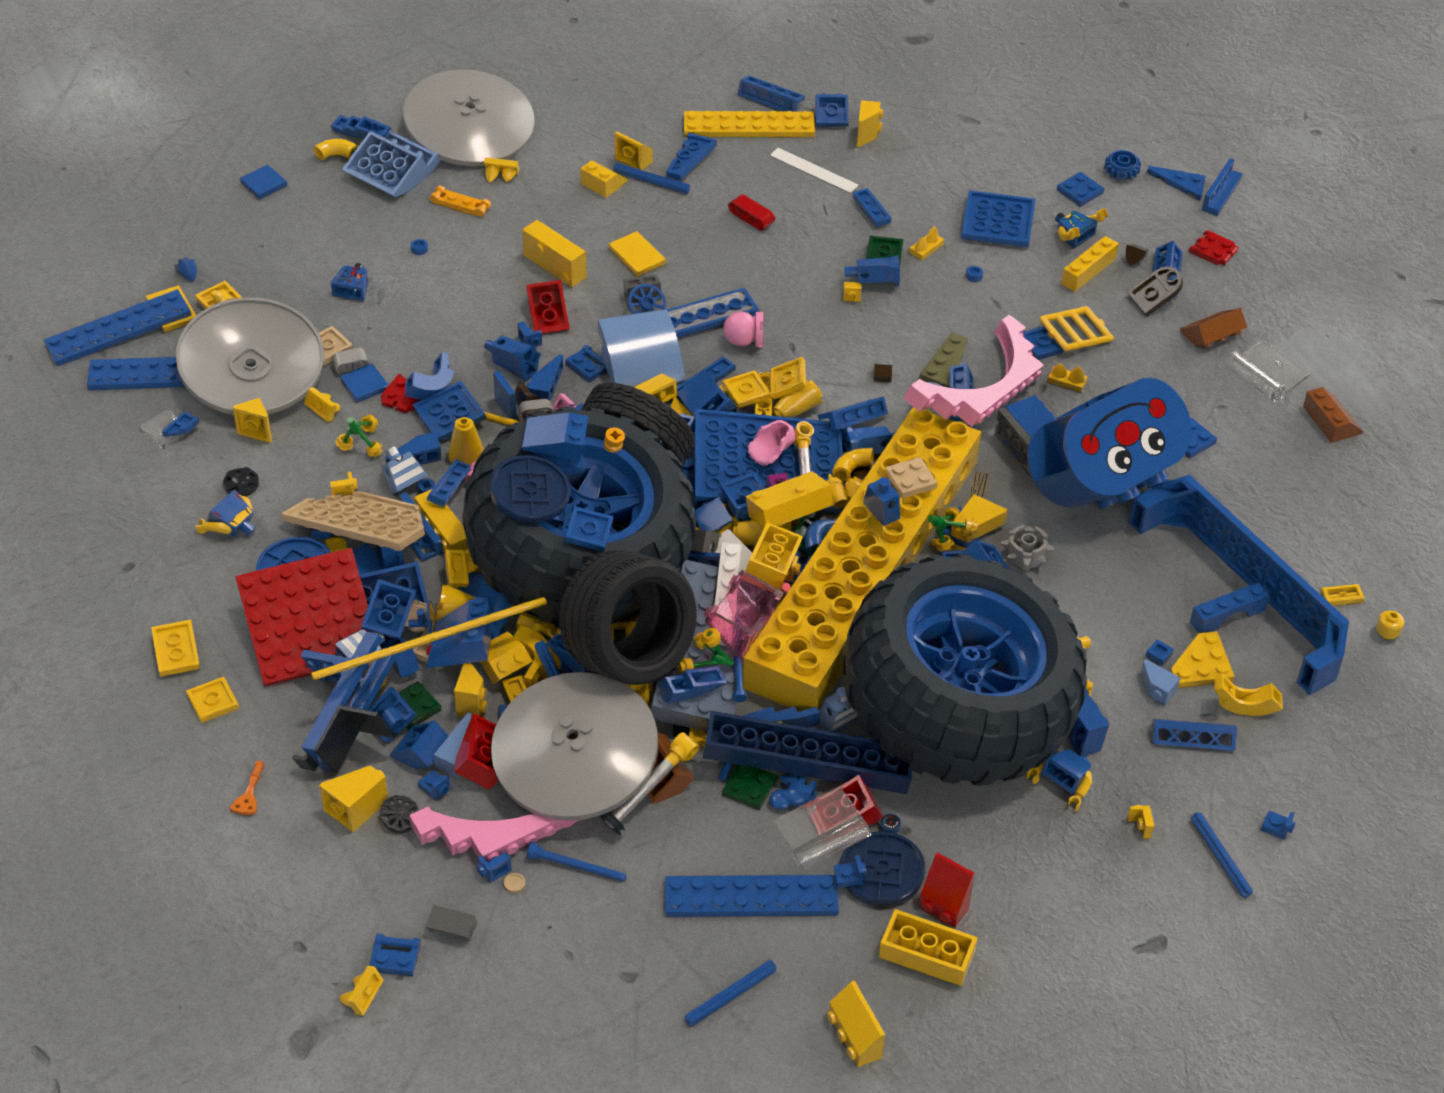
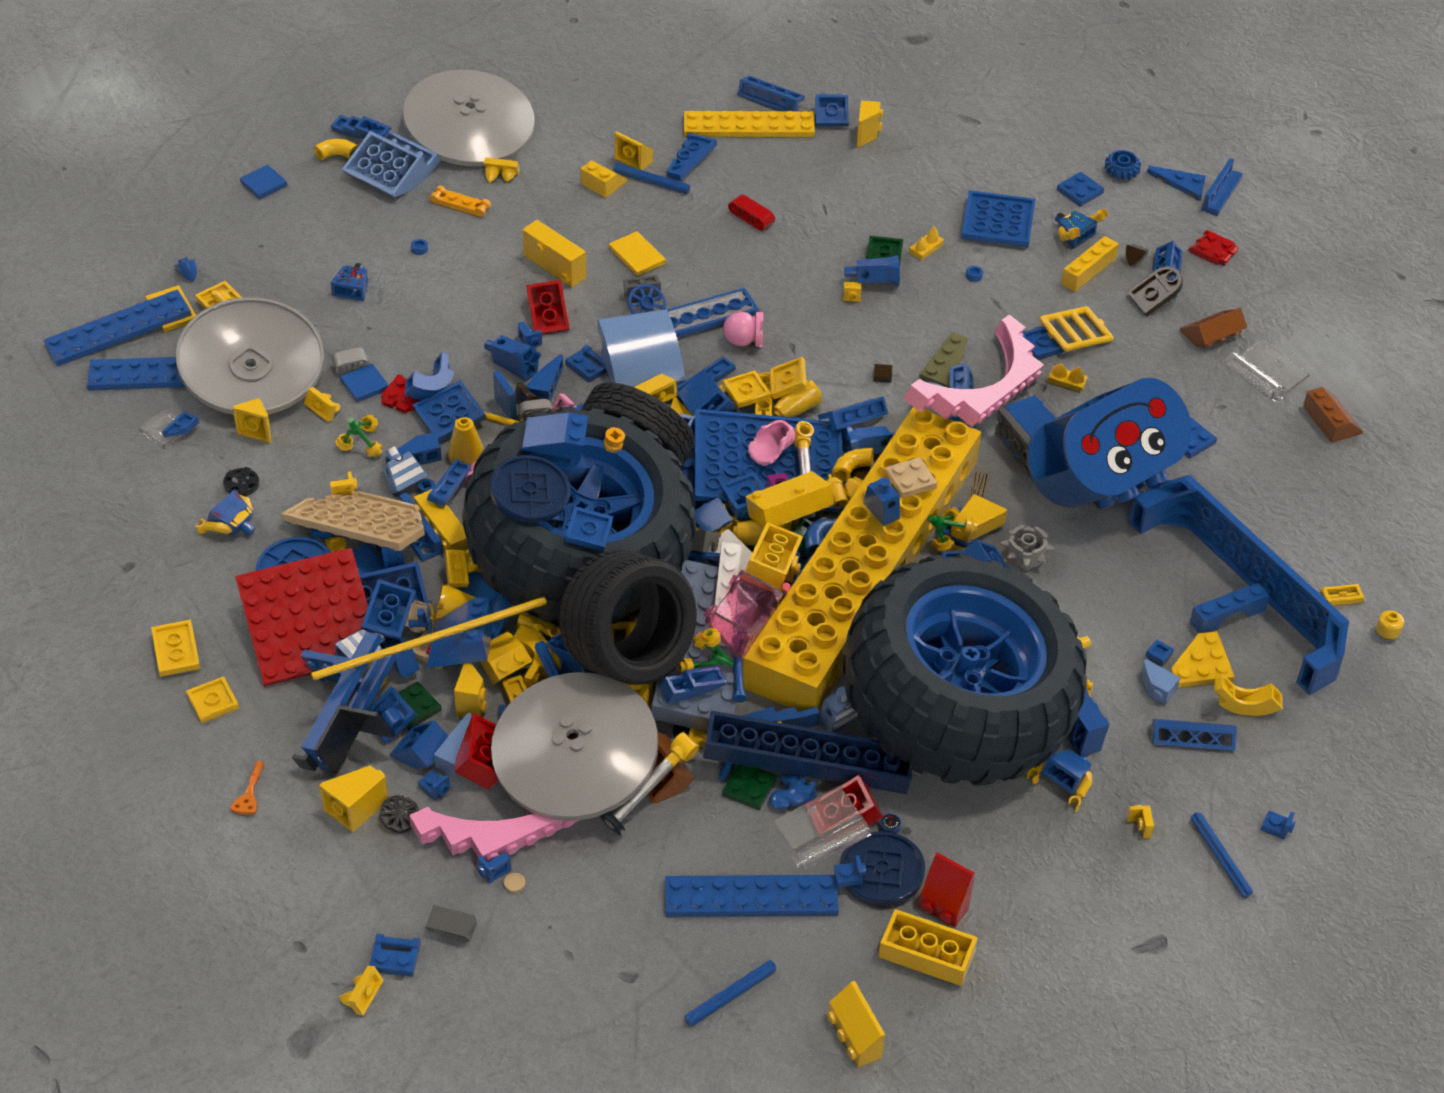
(333, 342): tan plate -> none
(536, 852): blue piece -> none
(814, 170): white sticker -> none
(872, 207): blue plate -> none

